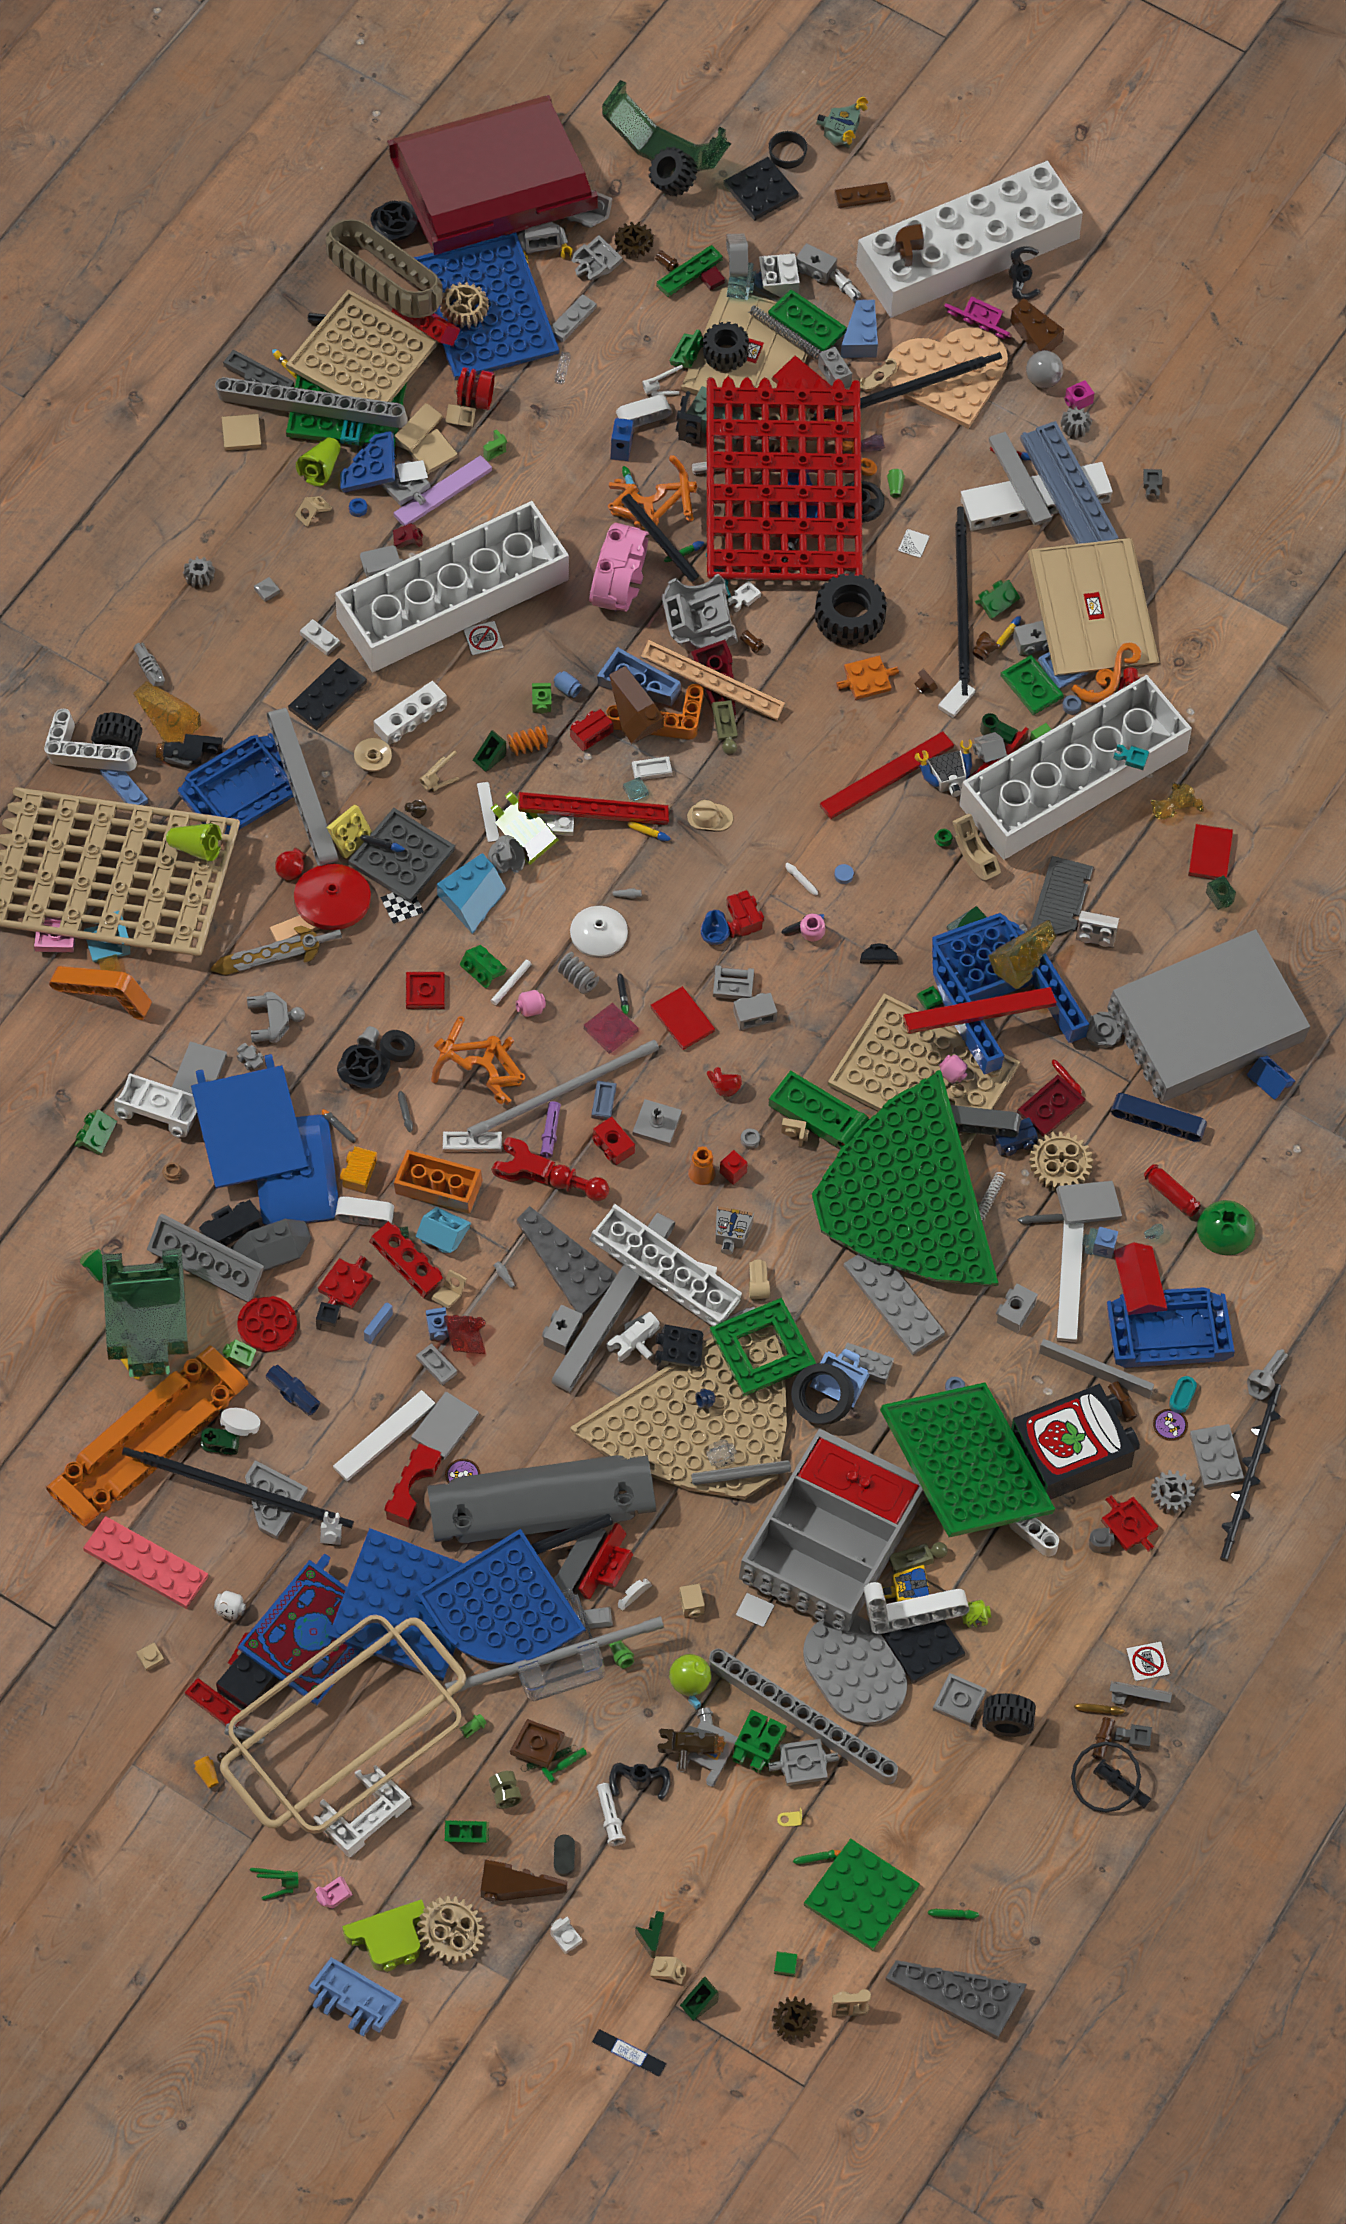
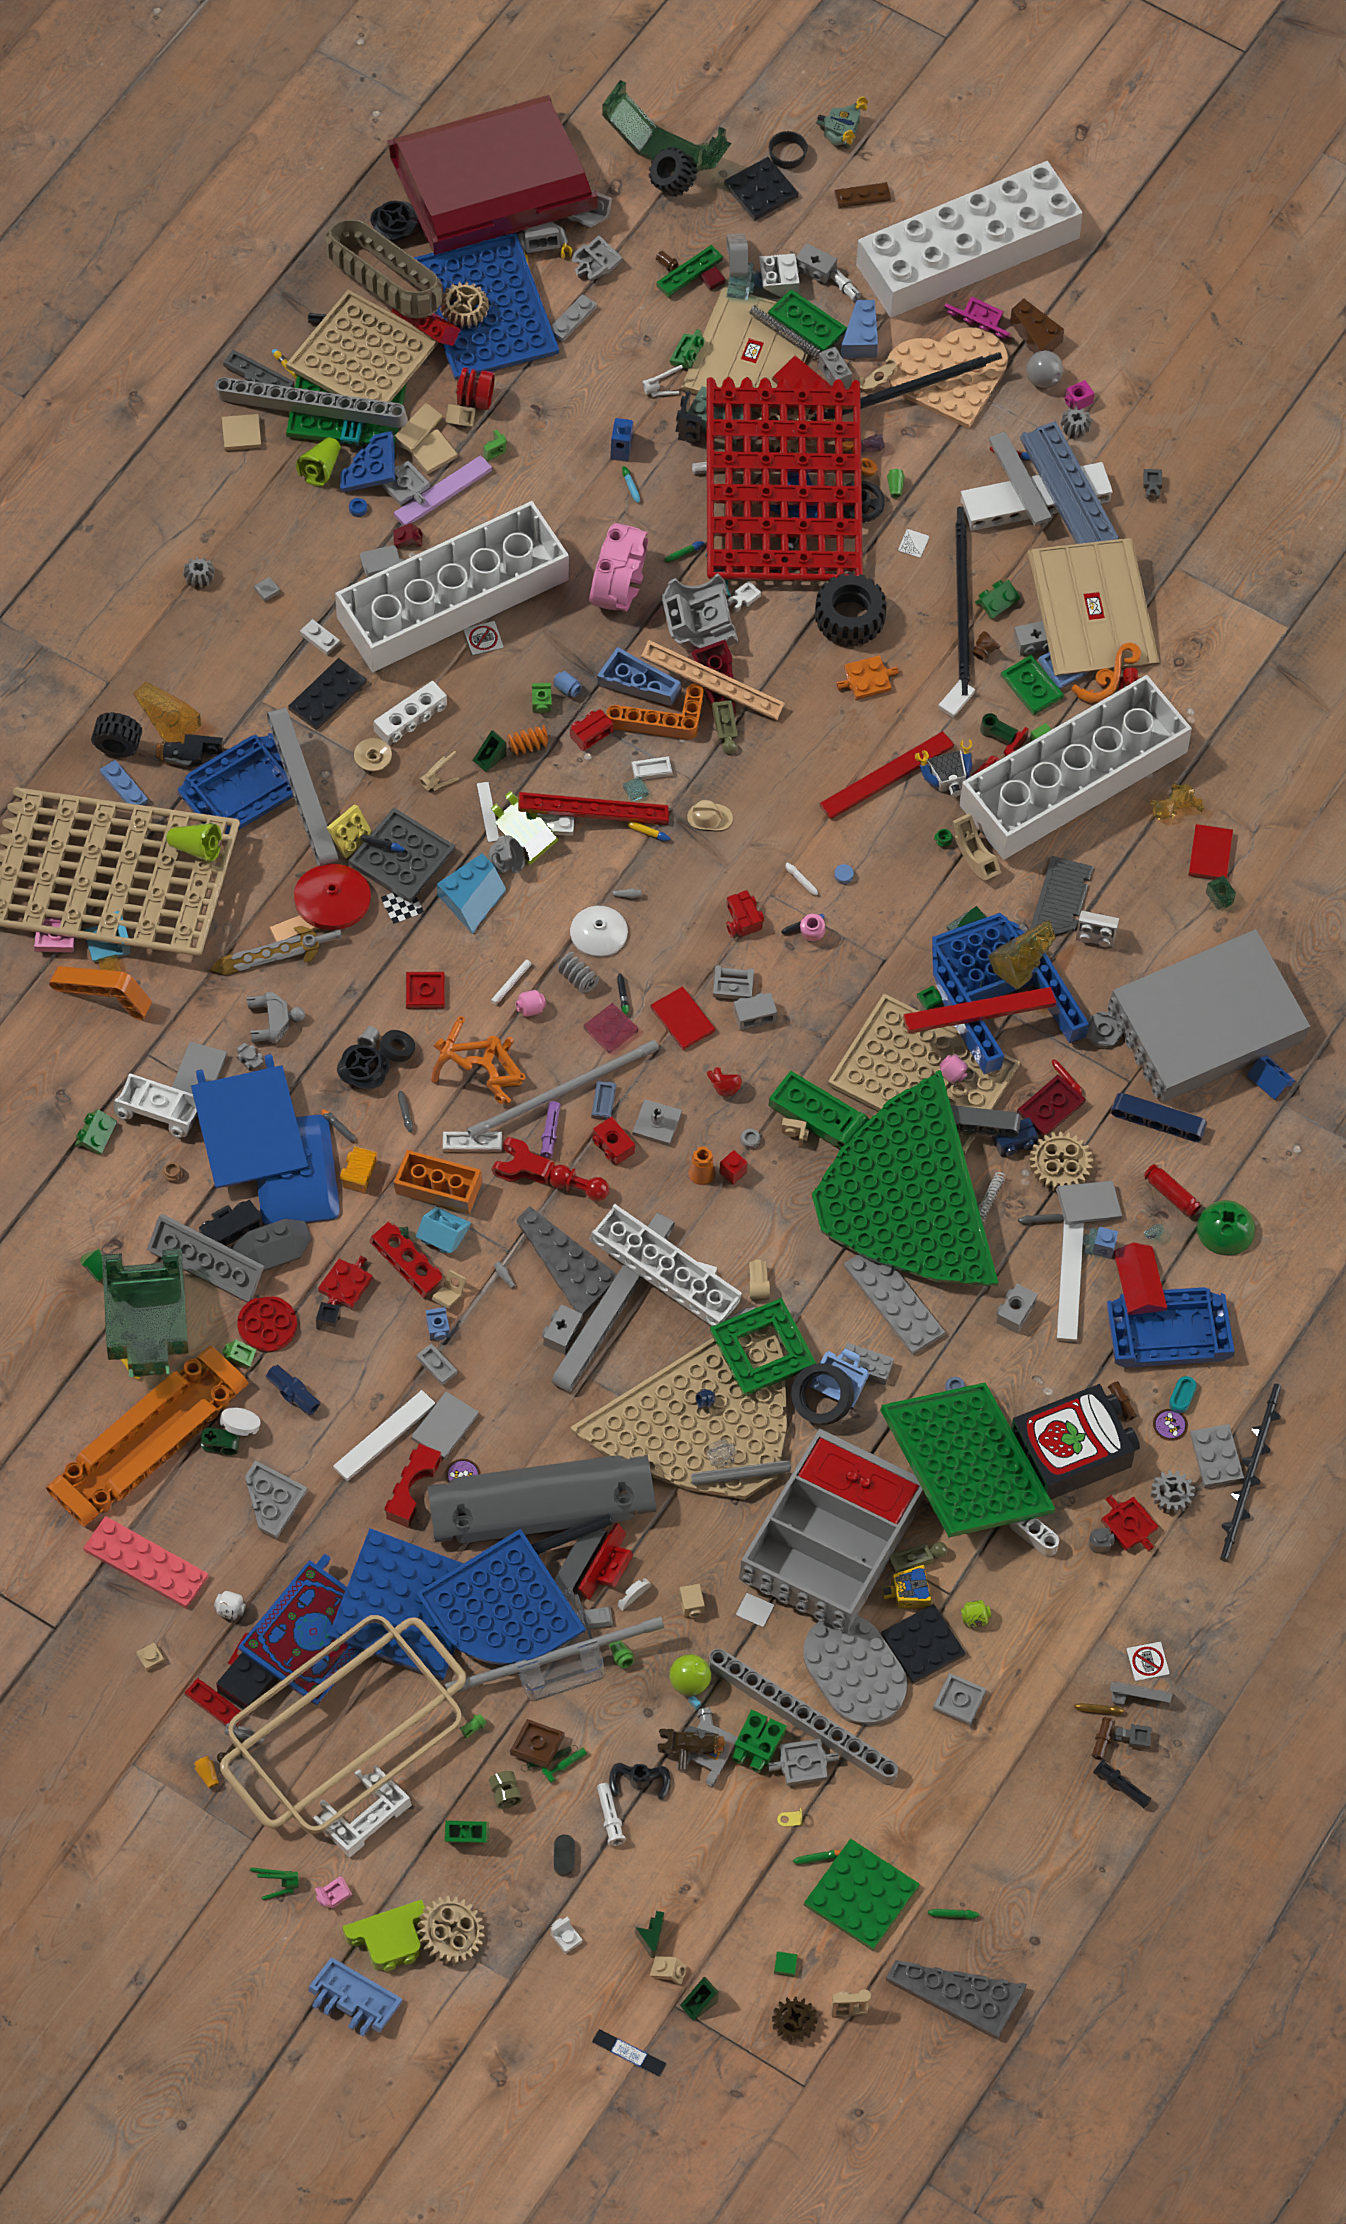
(99, 756): white beam -> none
(149, 665): light grey hinge -> none
(233, 1486): black axle -> none
(290, 864): red piece -> none
(314, 505): tan bracket -> none
(331, 1530): white plate -> none
(364, 1211): white beam -> none
(378, 1322): medium blue tile -> none
(411, 471): white sticker -> none
(416, 808): dark brown piece -> none
(465, 1333): clear red hinge -> none
(482, 965): green bracket -> none
(504, 1883): reddish brown wedge -> none
(562, 367): clear axle -> none
(634, 1336): white piece -> none
(635, 708): reddish brown wedge -> none
(642, 239): dark brown gear -> none
(645, 410): white beam -> none
(660, 538): black axle -> none
(678, 1347): black bracket -> none
(683, 489): orange piece -> none
(714, 928): blue hair -> none
(726, 335): black tyre -> none
(732, 1228): light grey torso -> none
(755, 643): reddish brown pin -> none
(878, 954): black tile -> none
(908, 240): reddish brown brick -> none
(912, 1612): white beam -> none
(925, 682): reddish brown tile -> none
(989, 747): light grey brick -> none
(1007, 633): yellow piece -> none
(1009, 1715): black tyre -> none
(1021, 273): black piece -> none
(1072, 705): sand blue tile -> none
(1096, 1368): light grey tile -> none
(1134, 757): teal plate -> none
(1137, 1781): black piece -> none
(1263, 1378): light grey piece -> none

